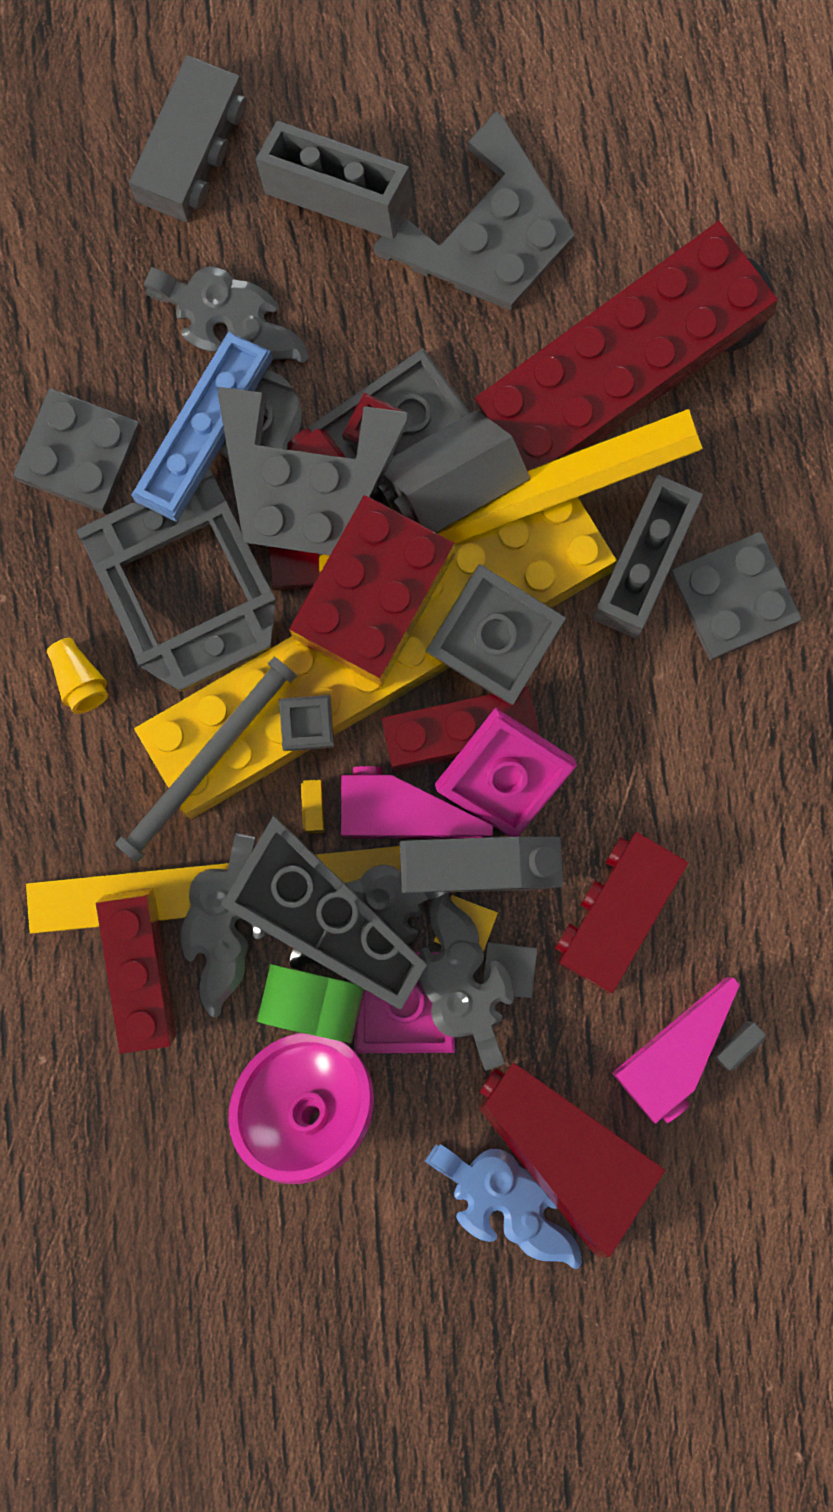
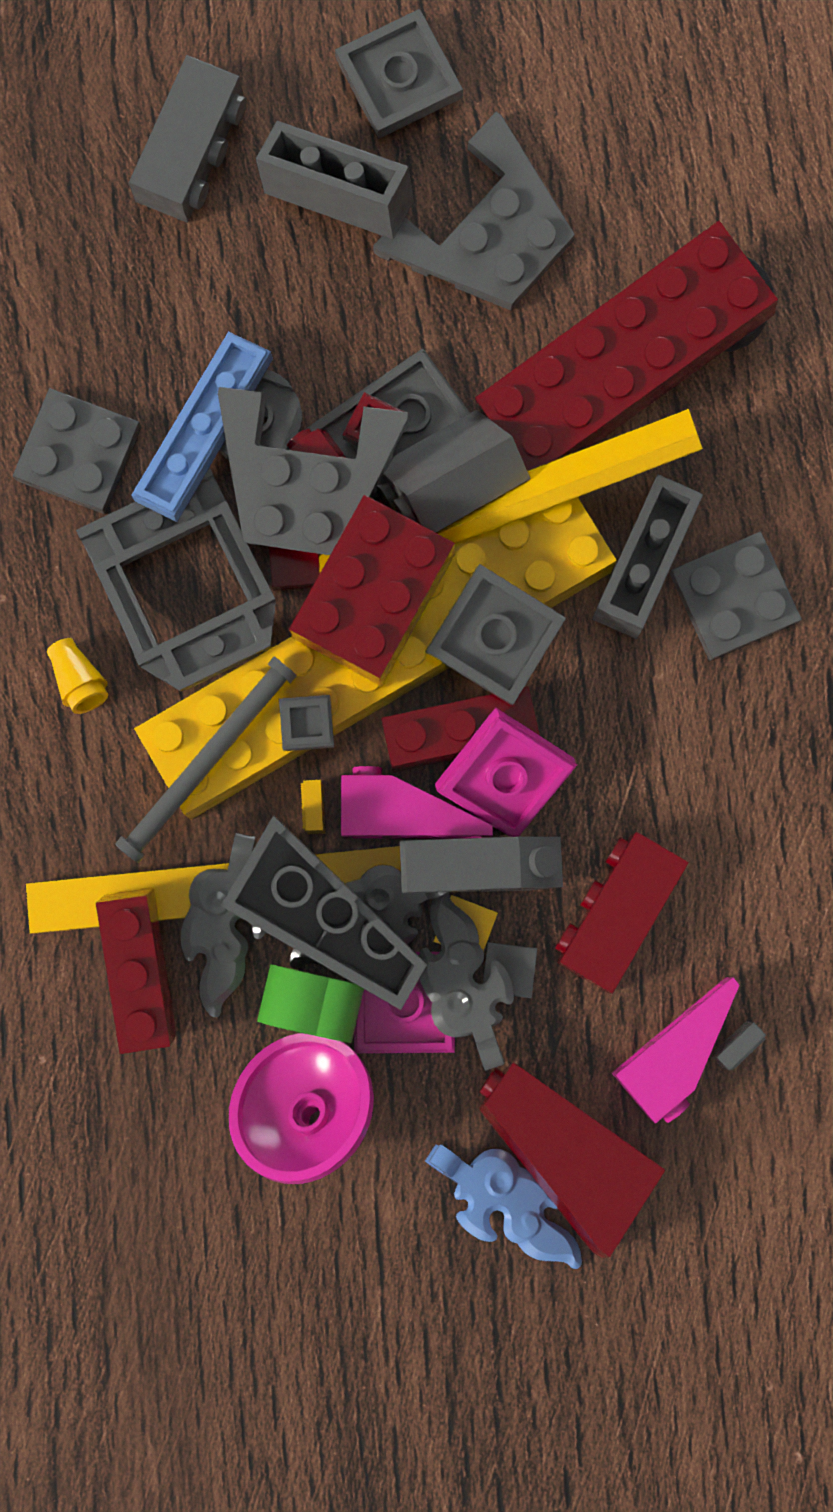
(218, 298): dark grey piece -> none
(399, 73): none -> dark grey plate

